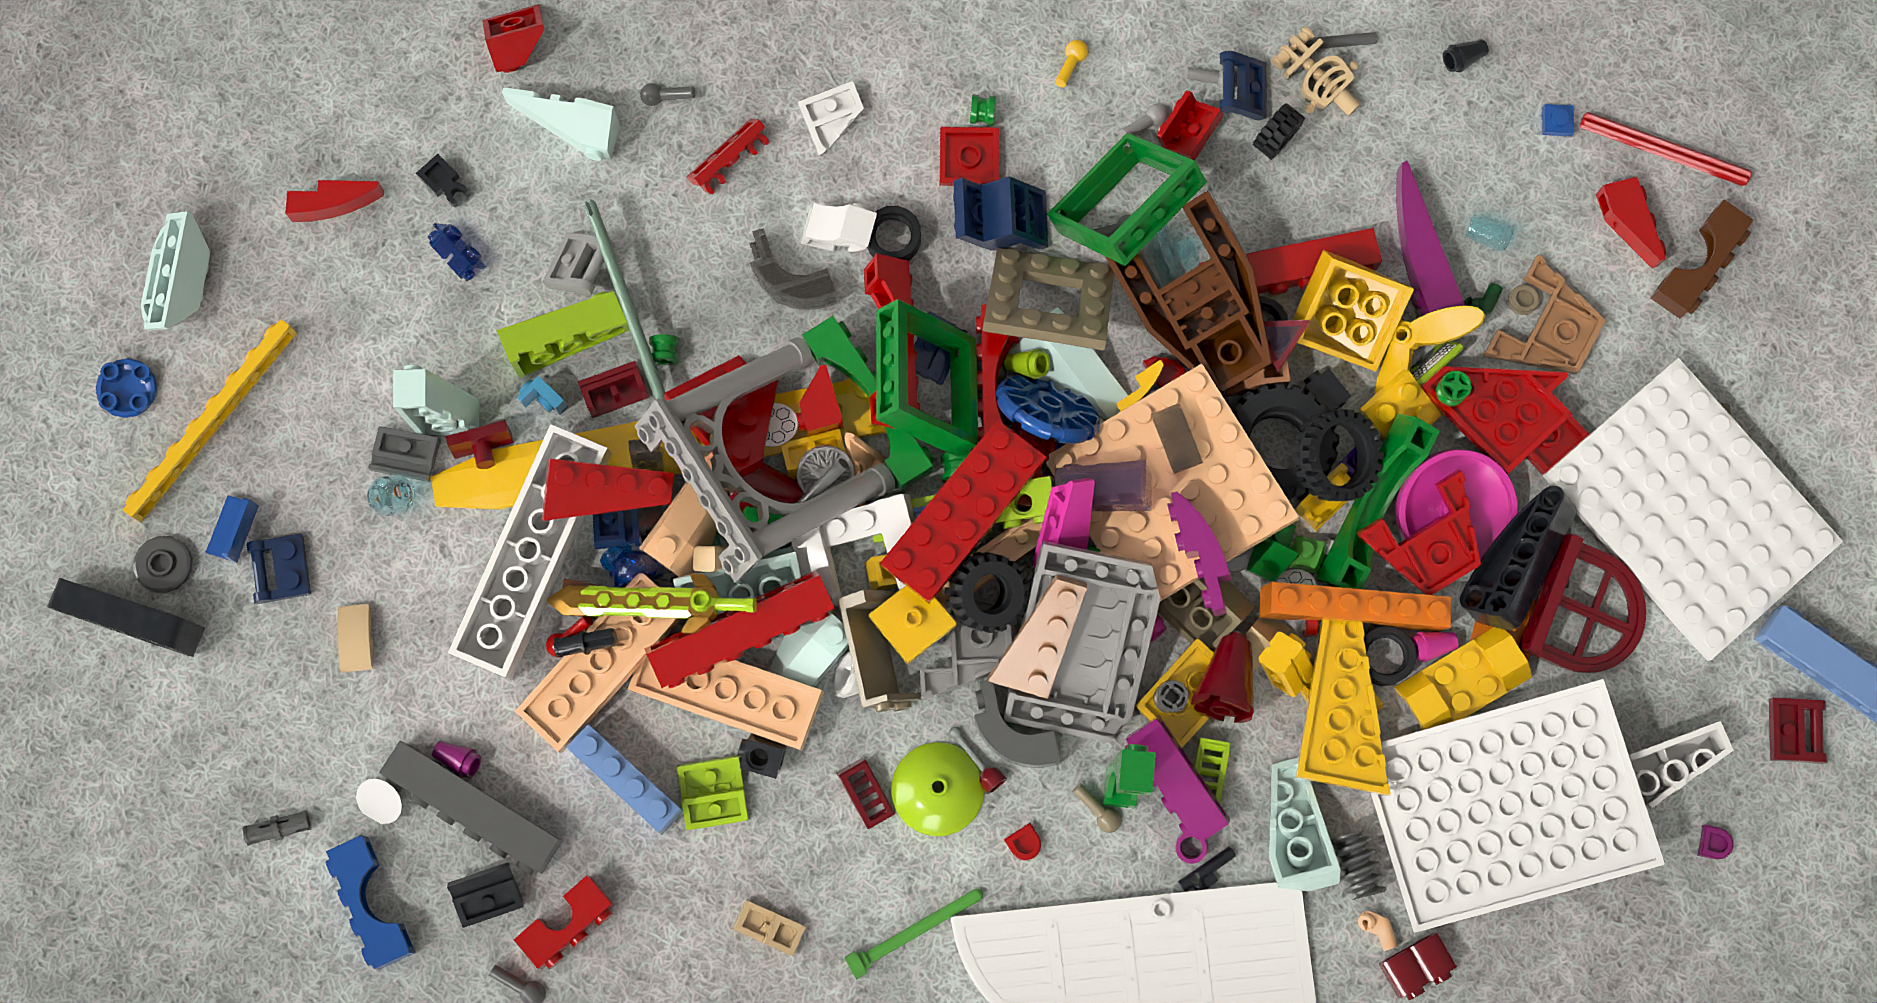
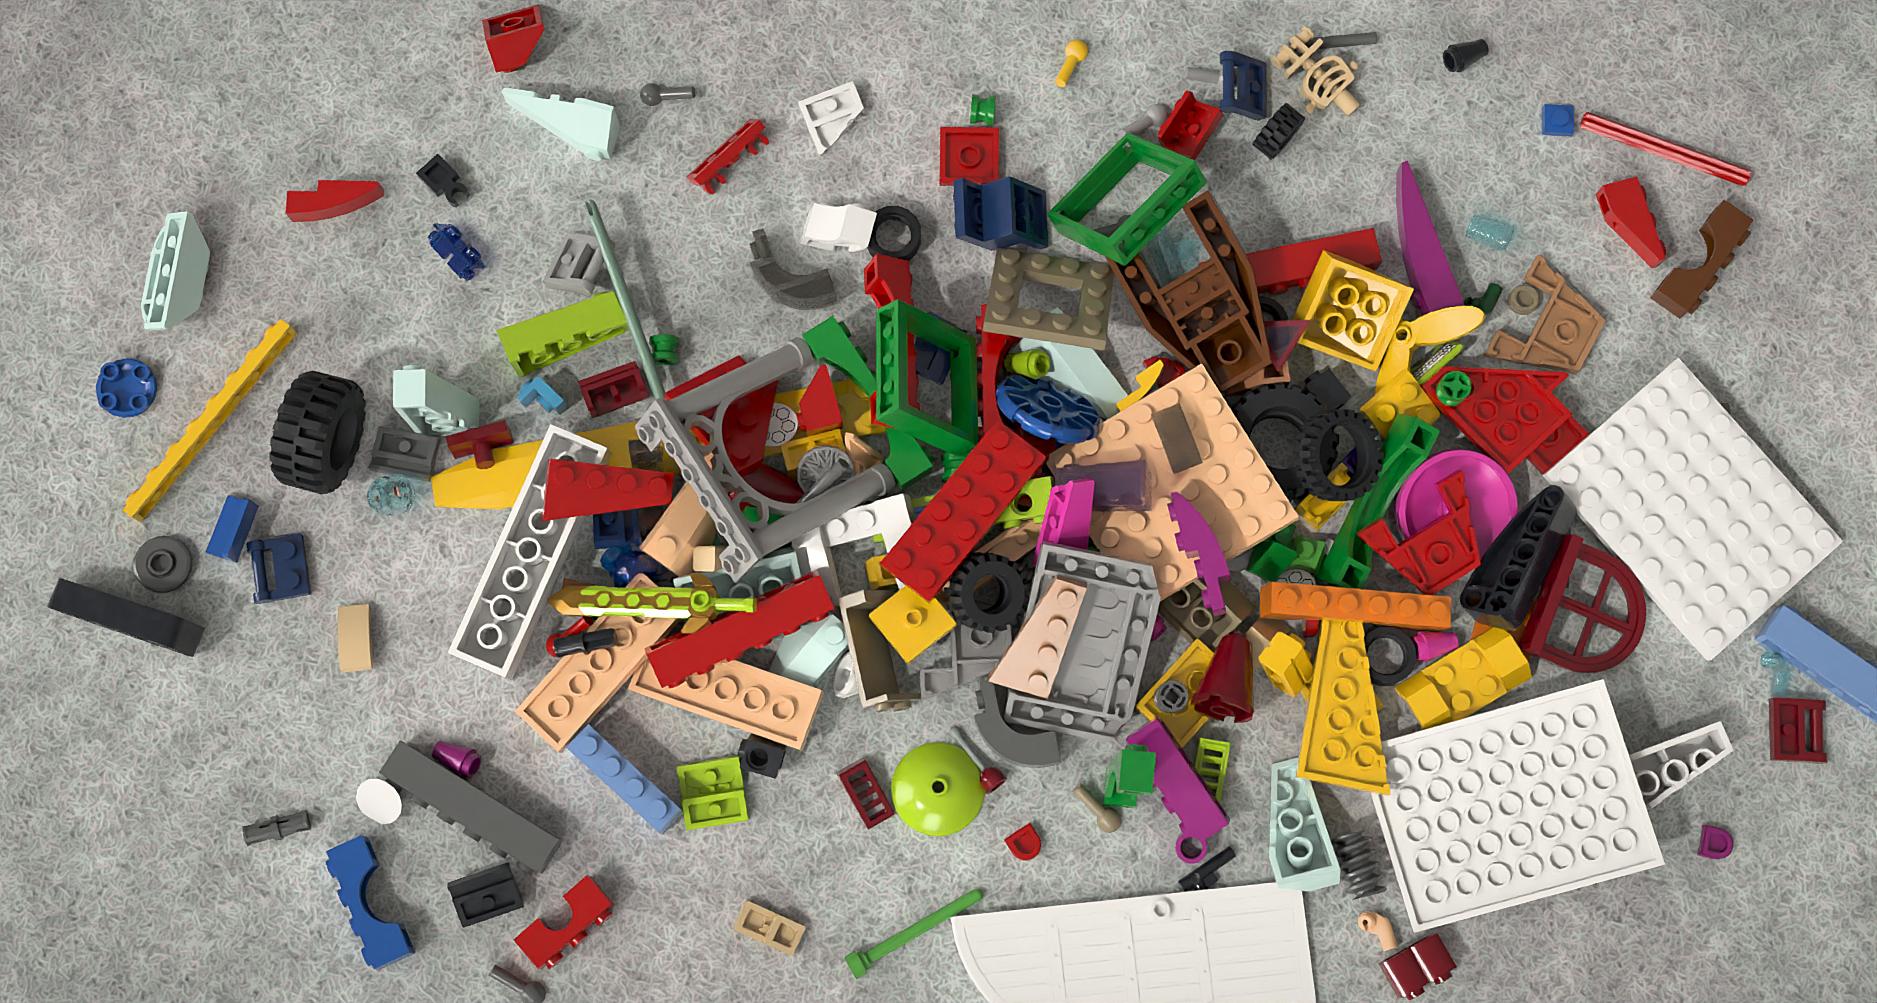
(317, 432): none -> black tyre
(1780, 672): none -> clear light blue arm

